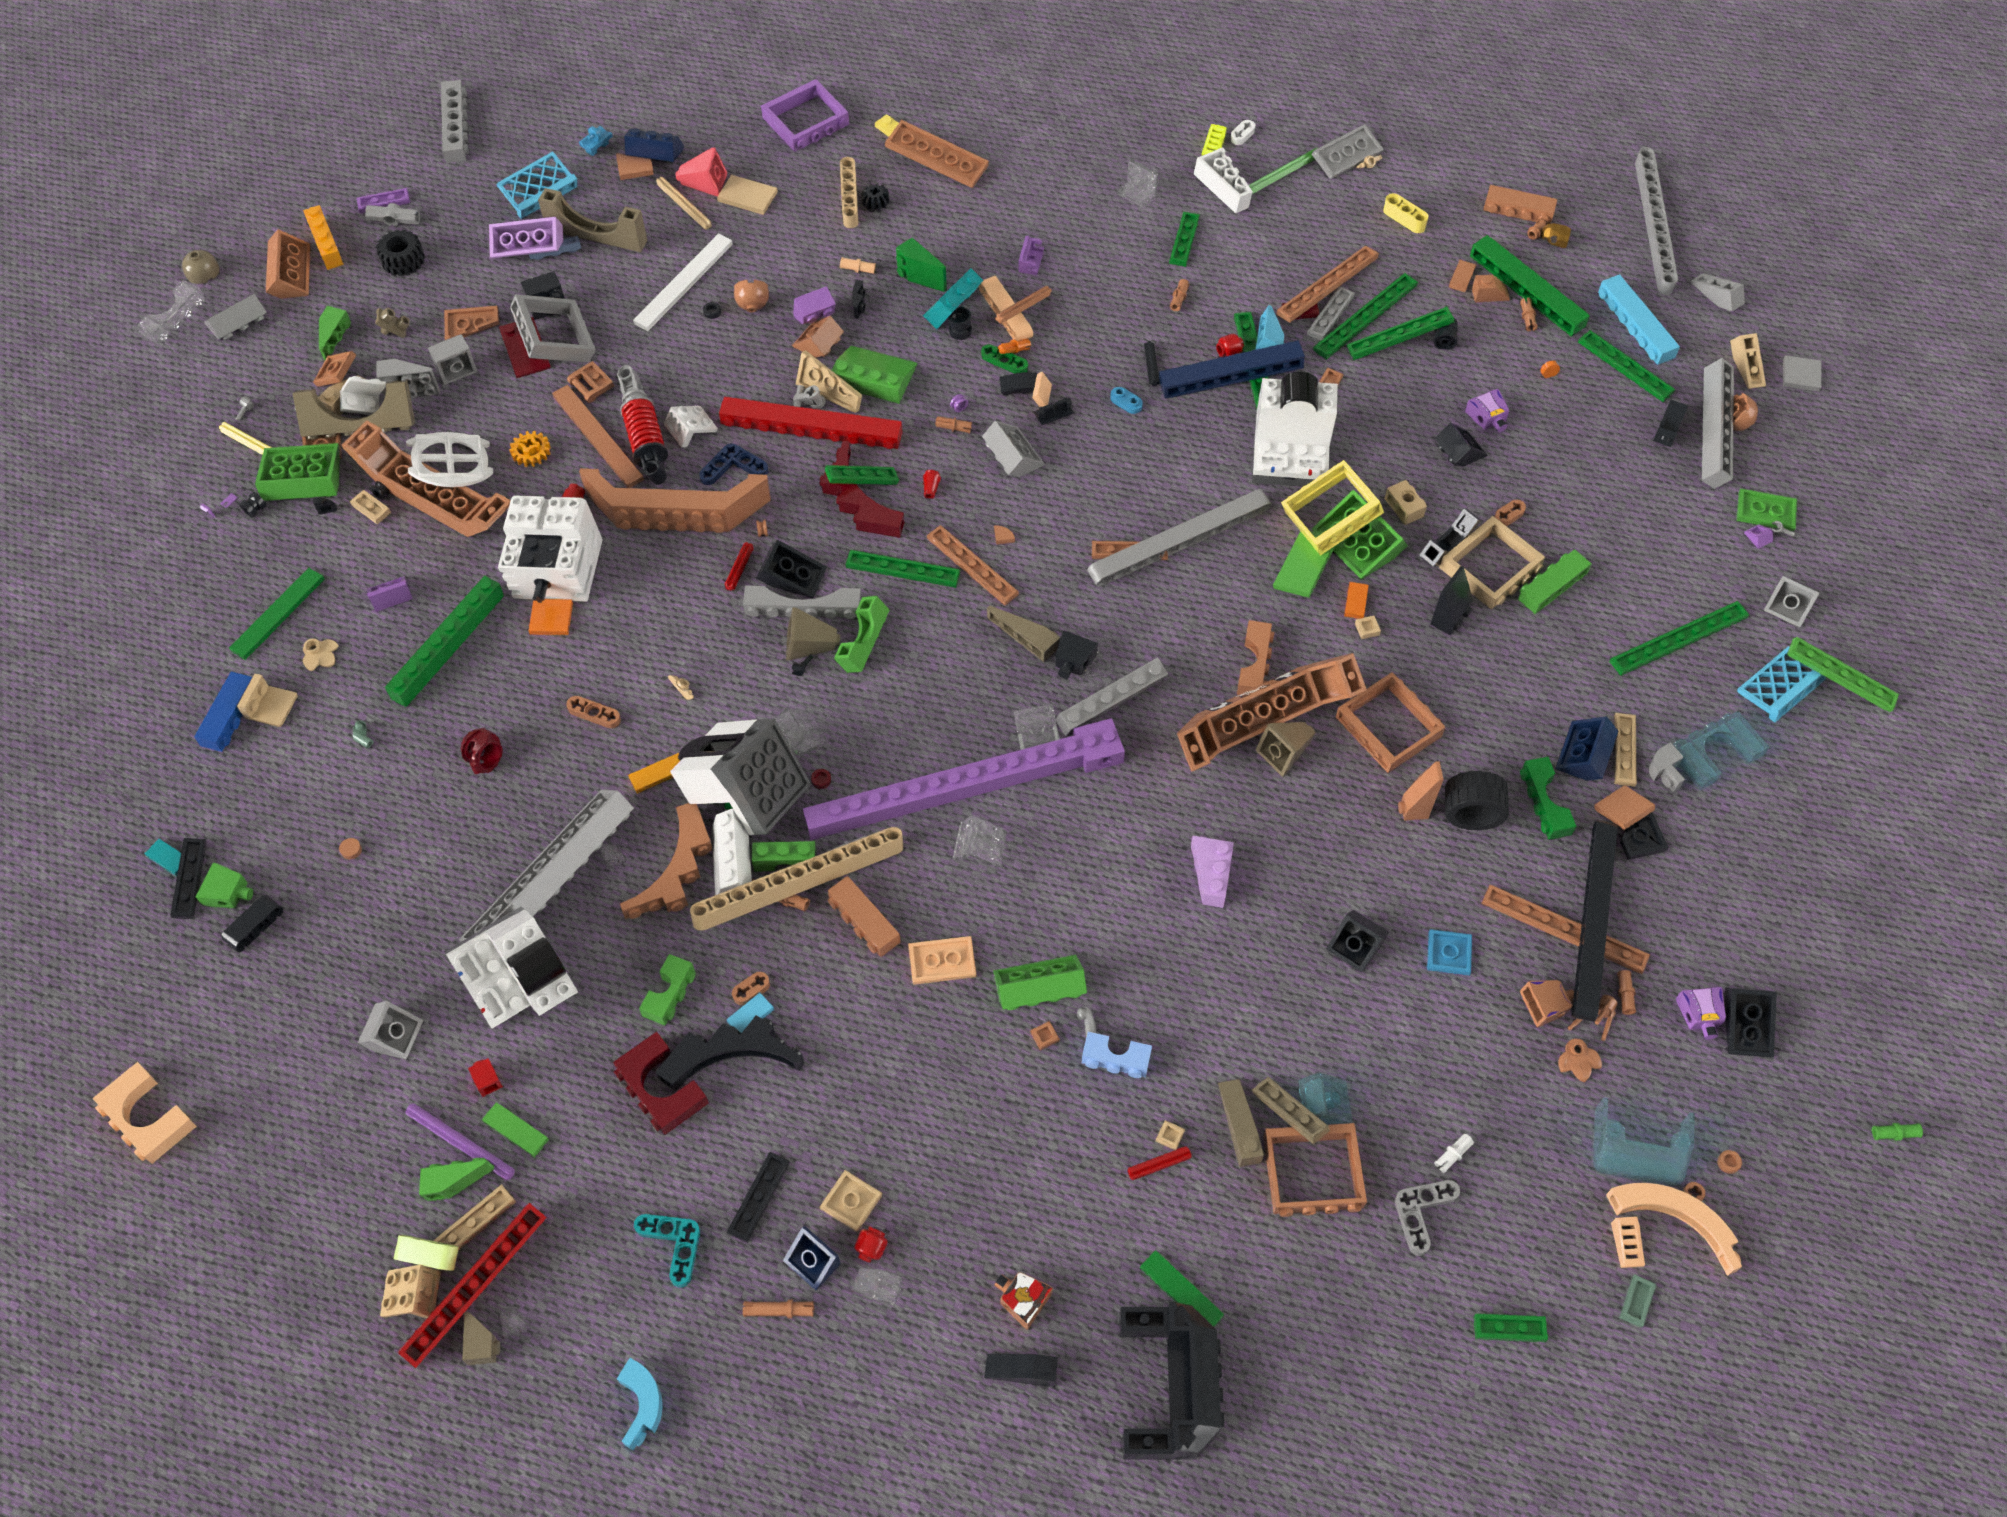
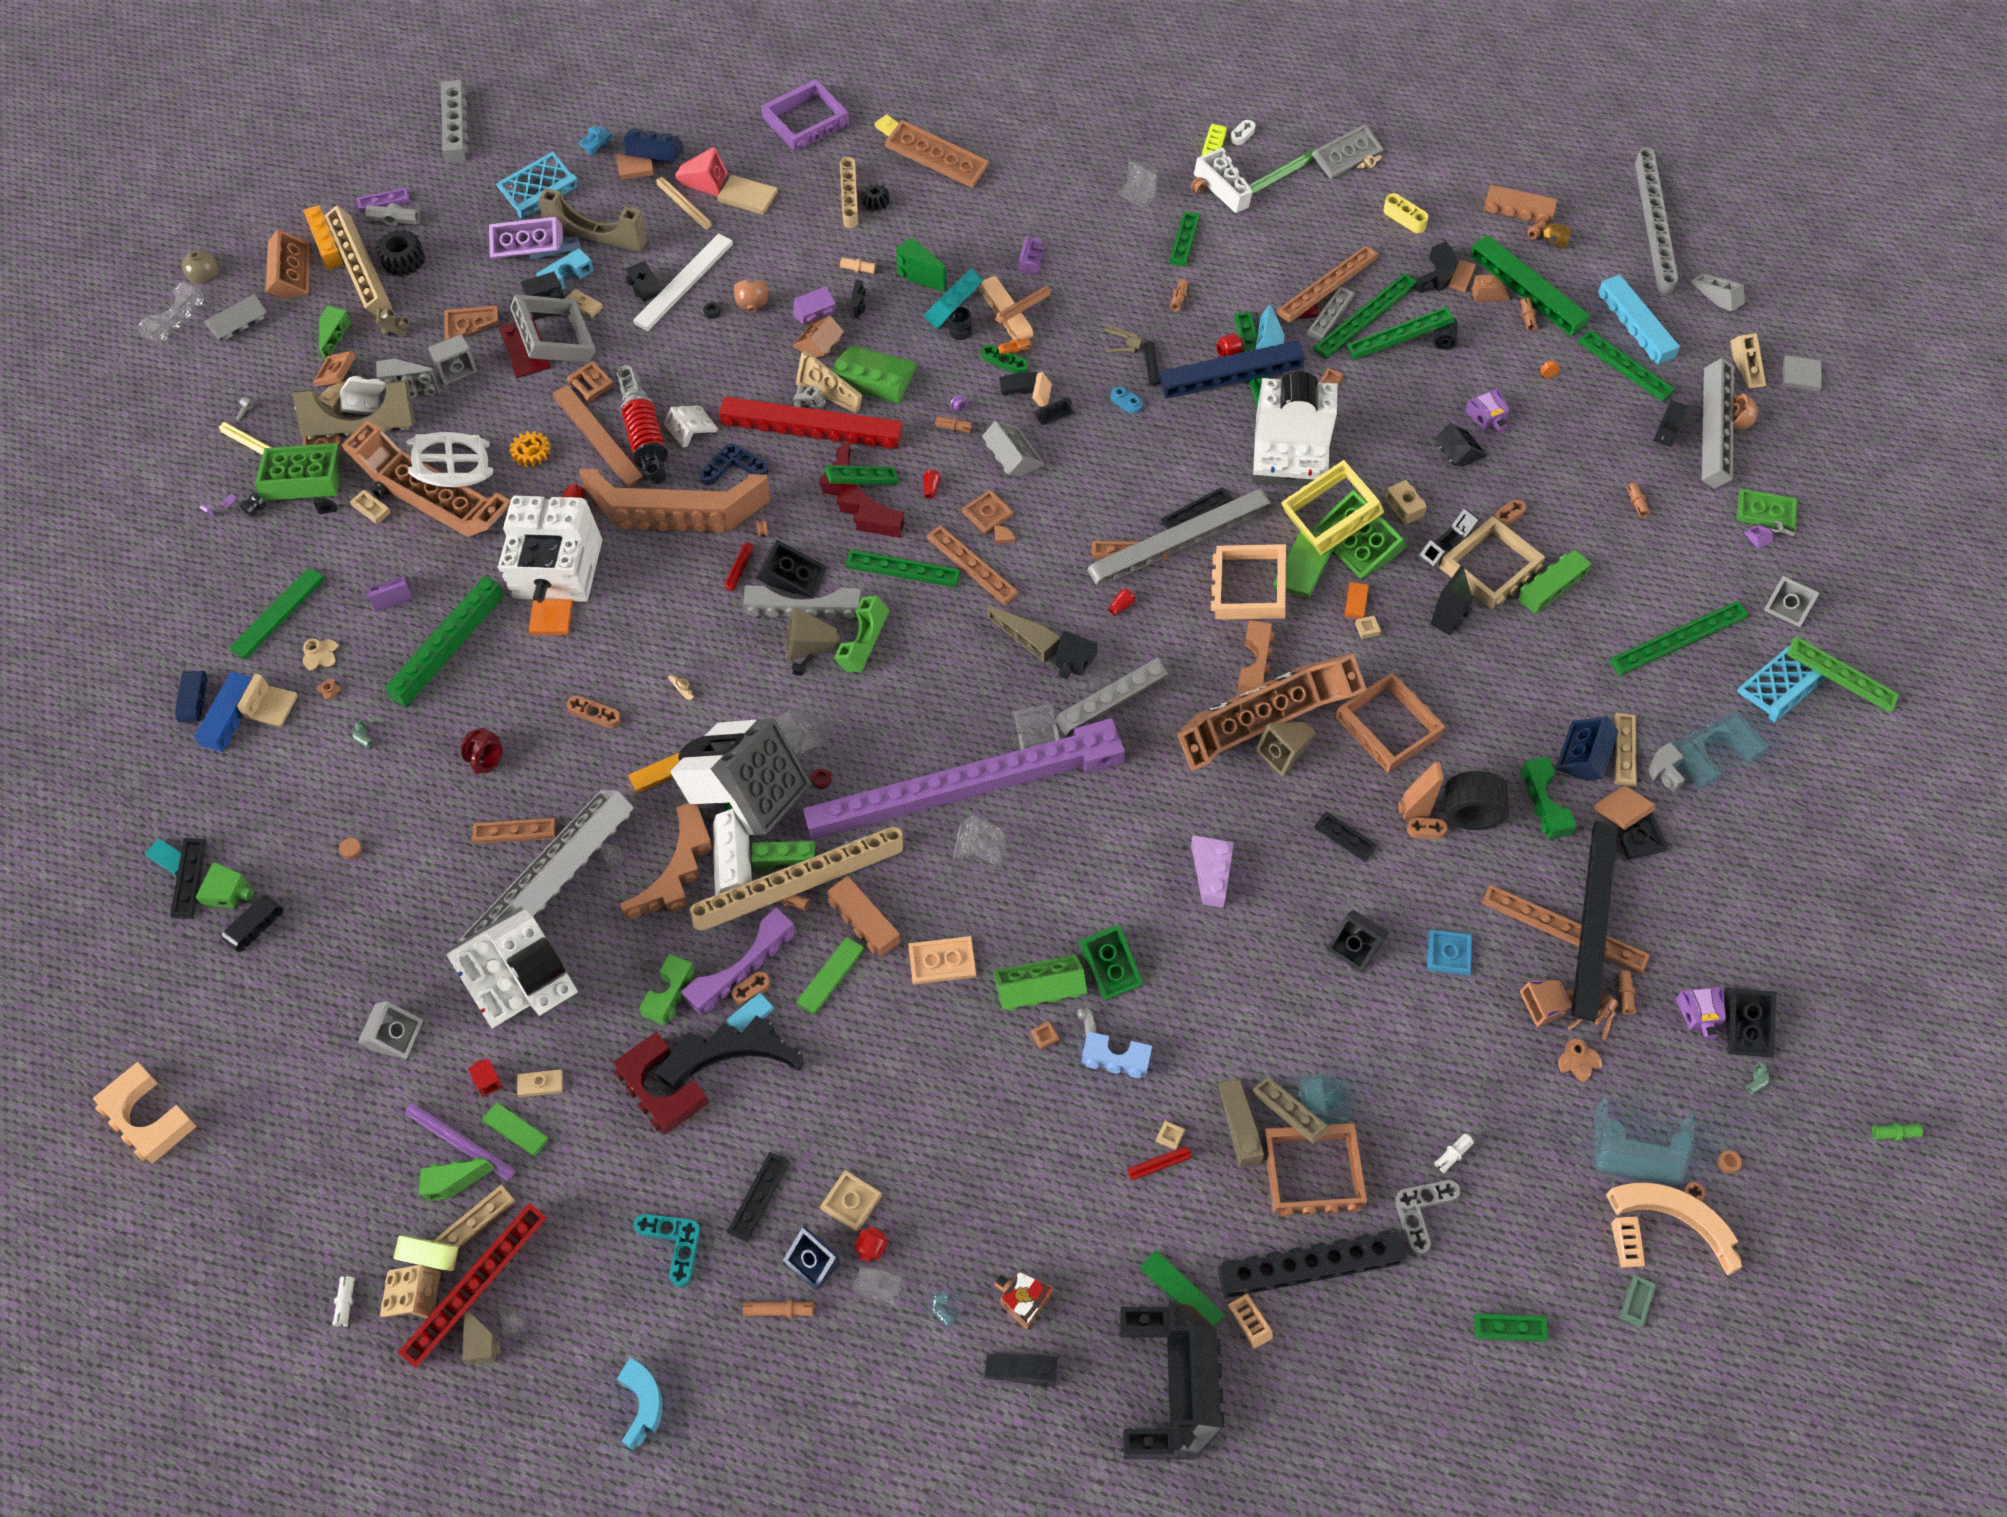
(190, 696): none -> dark blue beam
(330, 693): none -> nougat plate
(343, 1301): none -> white pin
(357, 260): none -> tan brick
(514, 830): none -> nougat tile
(540, 1083): none -> tan plate
(574, 263): none -> medium azure arch
(587, 305): none -> tan plate
(643, 281): none -> black brick
(708, 990): none -> medium lavender arch
(830, 976): none -> bright green tile
(939, 1308): none -> clear light blue arm
(987, 512): none -> nougat tile
(1110, 961): none -> green slope
(1122, 601): none -> red cone
(1133, 339): none -> dark tan plant
(1199, 185): none -> nougat bush
(1209, 502): none -> black tile
(1233, 1286): none -> black brick
(1249, 610): none -> light nougat window
(1259, 1338): none -> light nougat slope
(1345, 836): none -> black tile
(1427, 828): none -> nougat beam
(1445, 261): none -> black arch
(1638, 500): none -> nougat pin
(1761, 1079): none -> sand green arm

